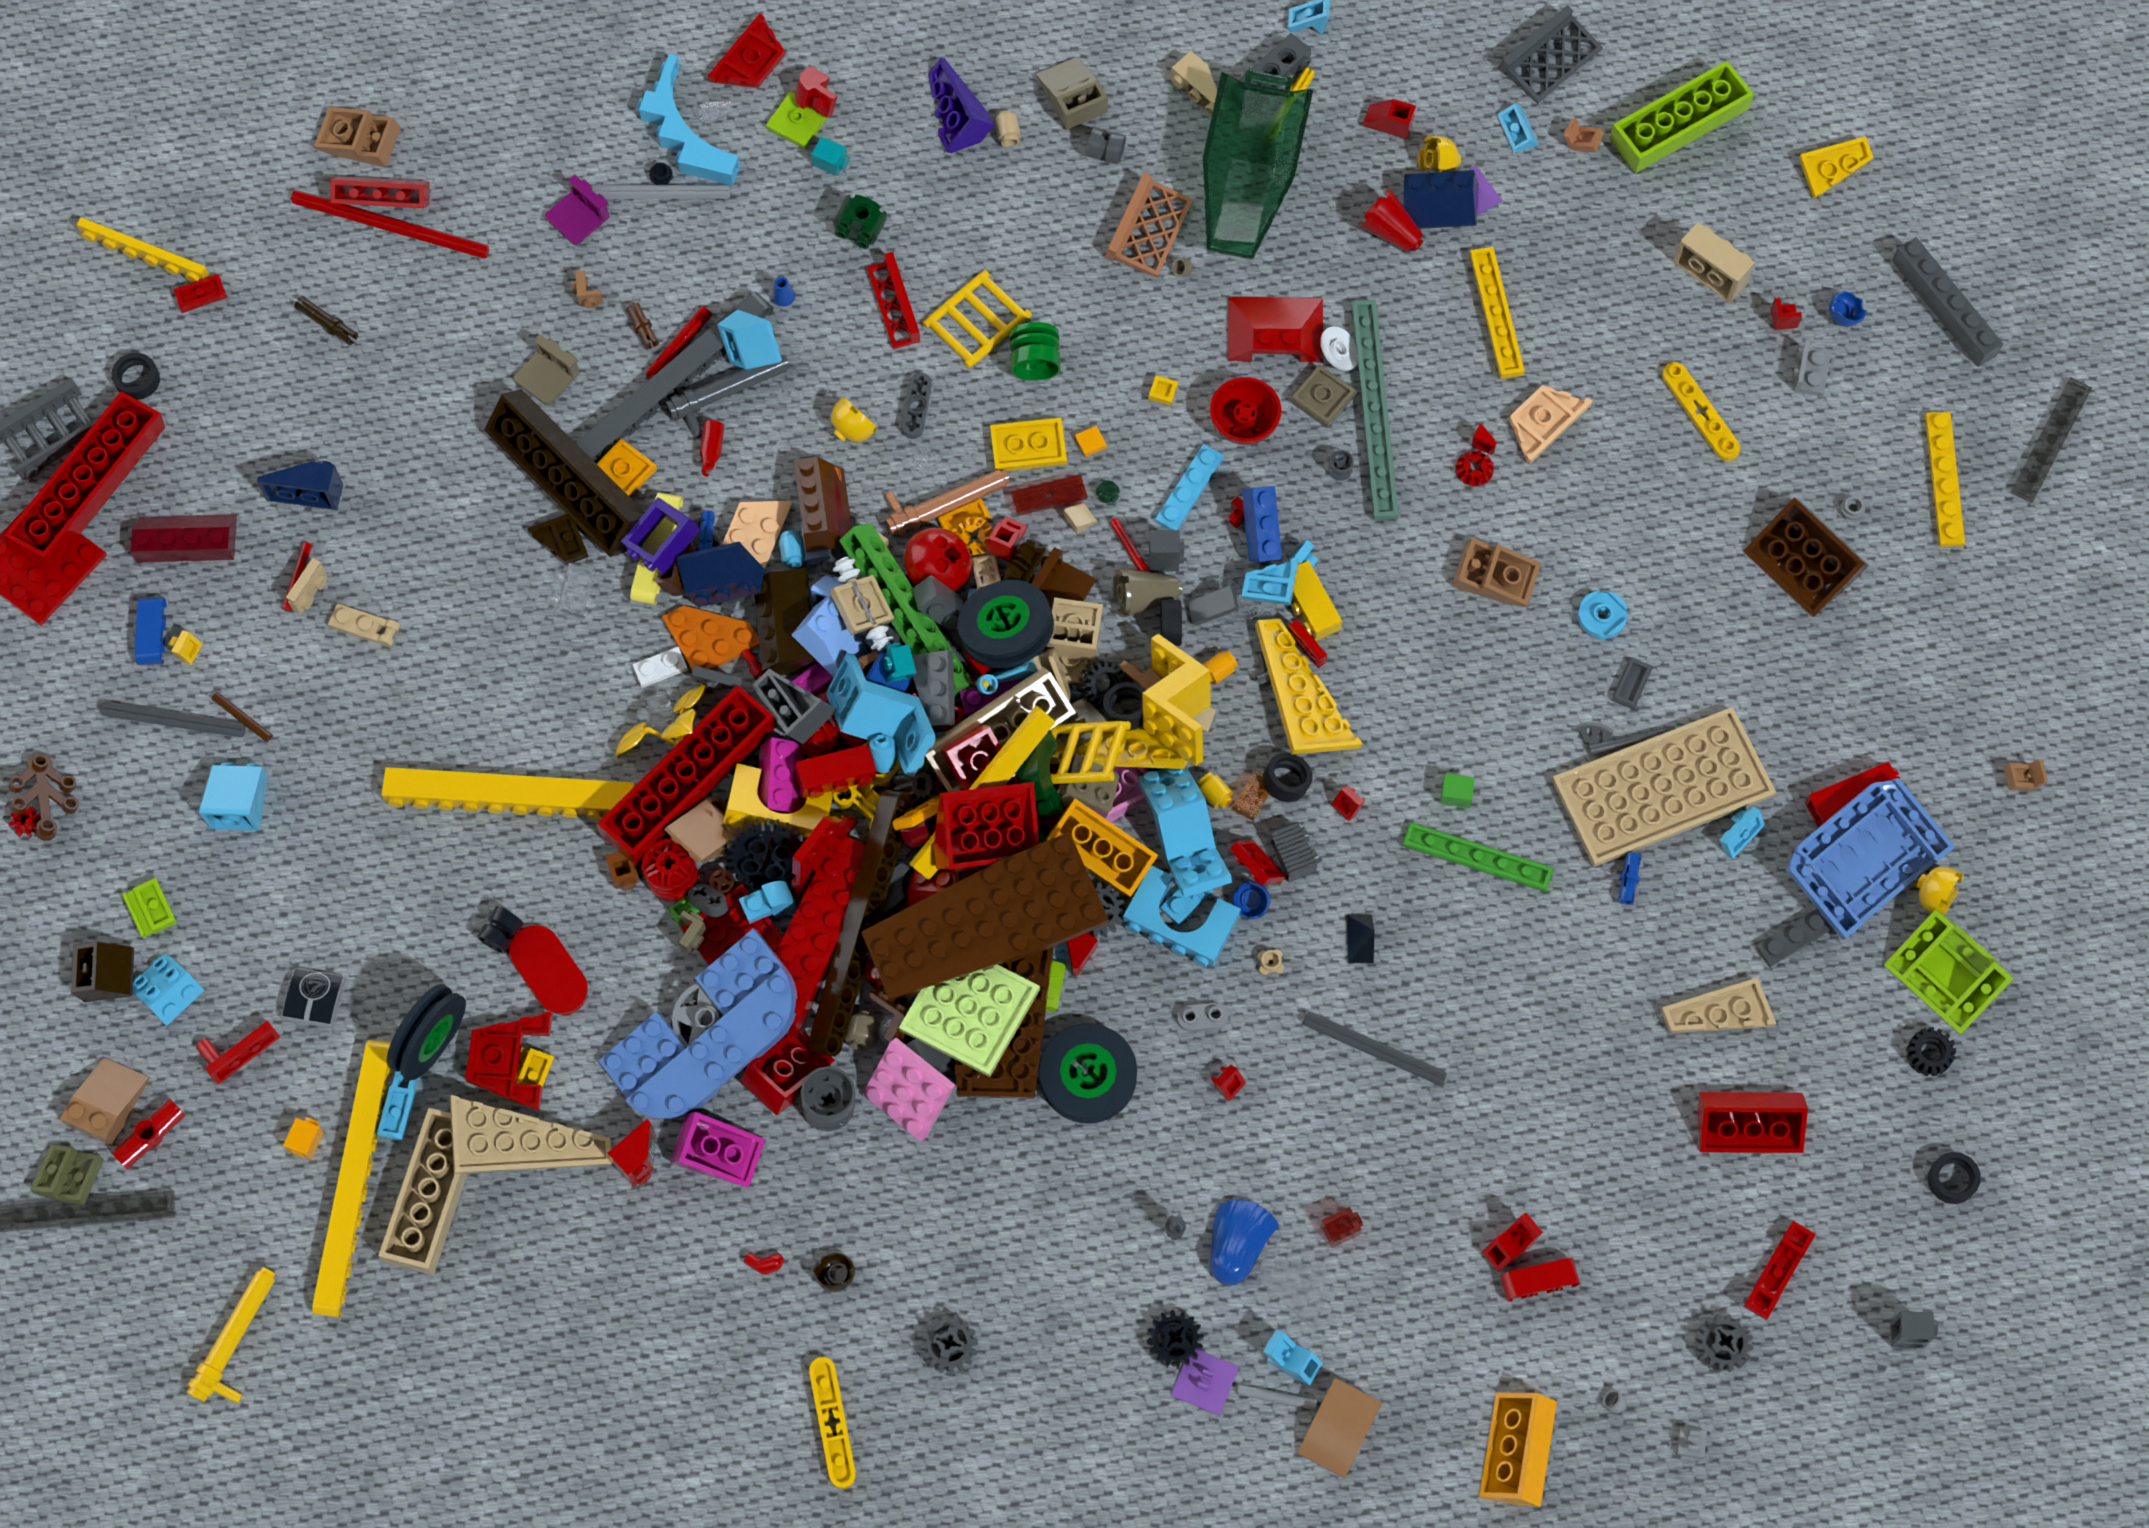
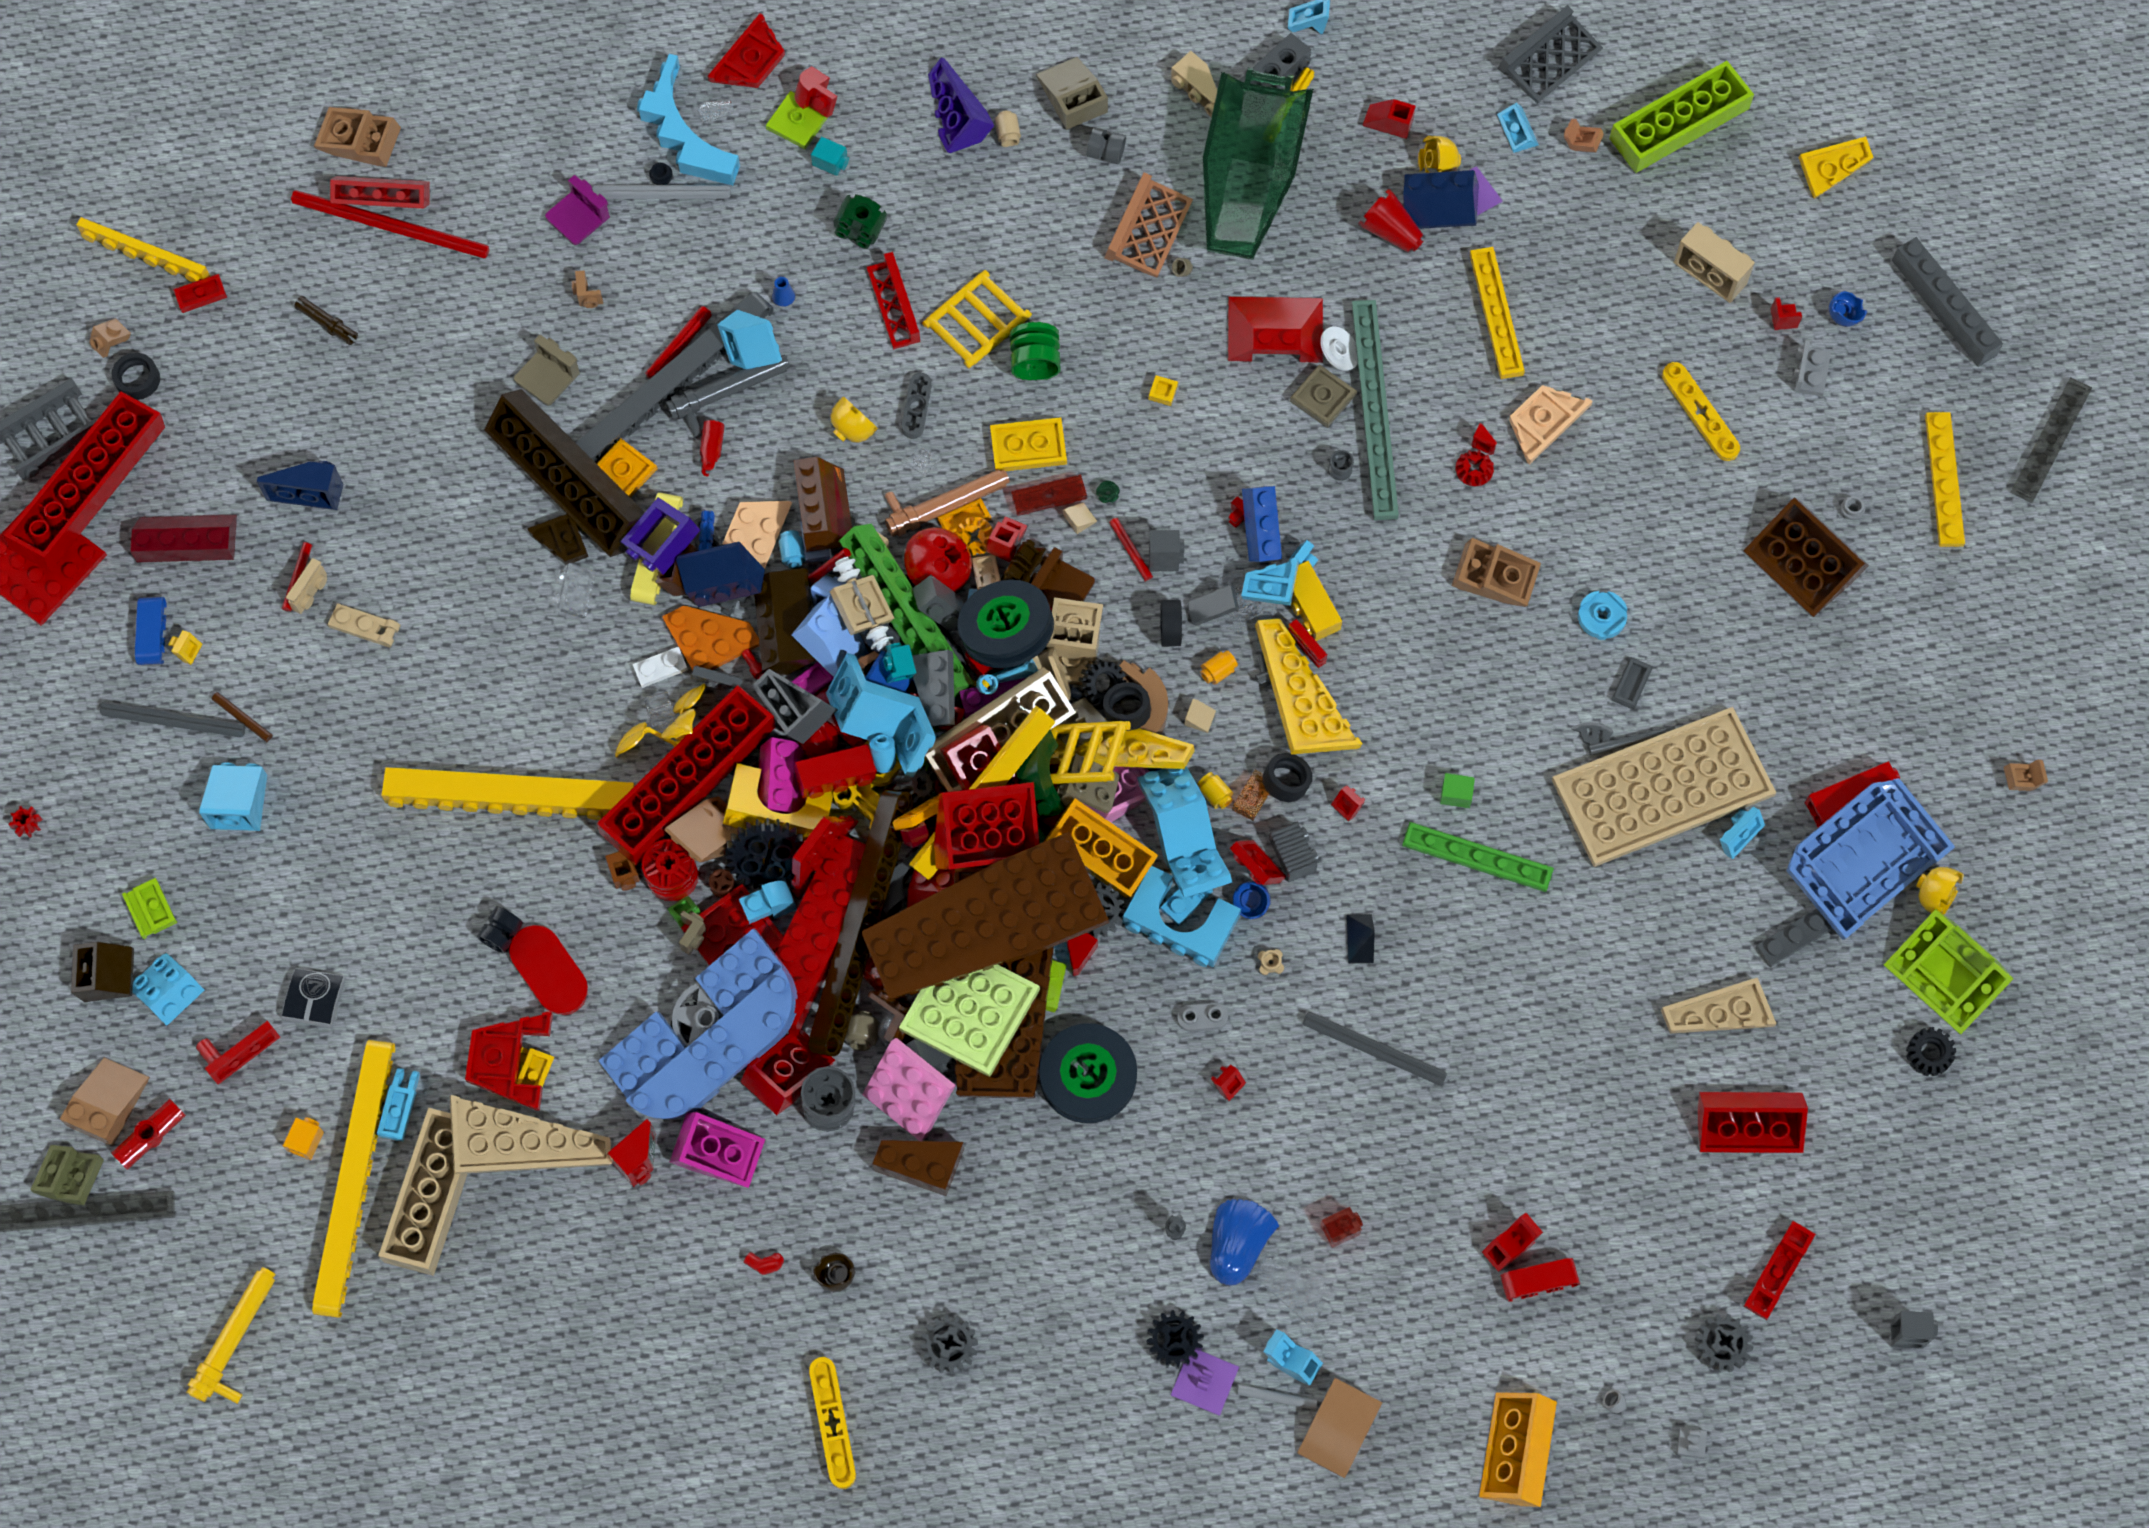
(43, 792): reddish brown plant -> none
(107, 335): none -> medium nougat bracket
(426, 1032): black wheel -> none
(642, 326): reddish brown pin -> none
(708, 900): dark grey beam -> none
(827, 567): none -> red bar
(920, 1163): none -> reddish brown wedge
(1090, 441): light orange tile -> none
(1143, 590): dark tan cone -> none
(1176, 700): yellow bracket -> none
(1189, 488): medium azure plate -> none
(1245, 400): red piece -> none
(1629, 878): blue pin -> none
(1946, 1195): black tyre -> none

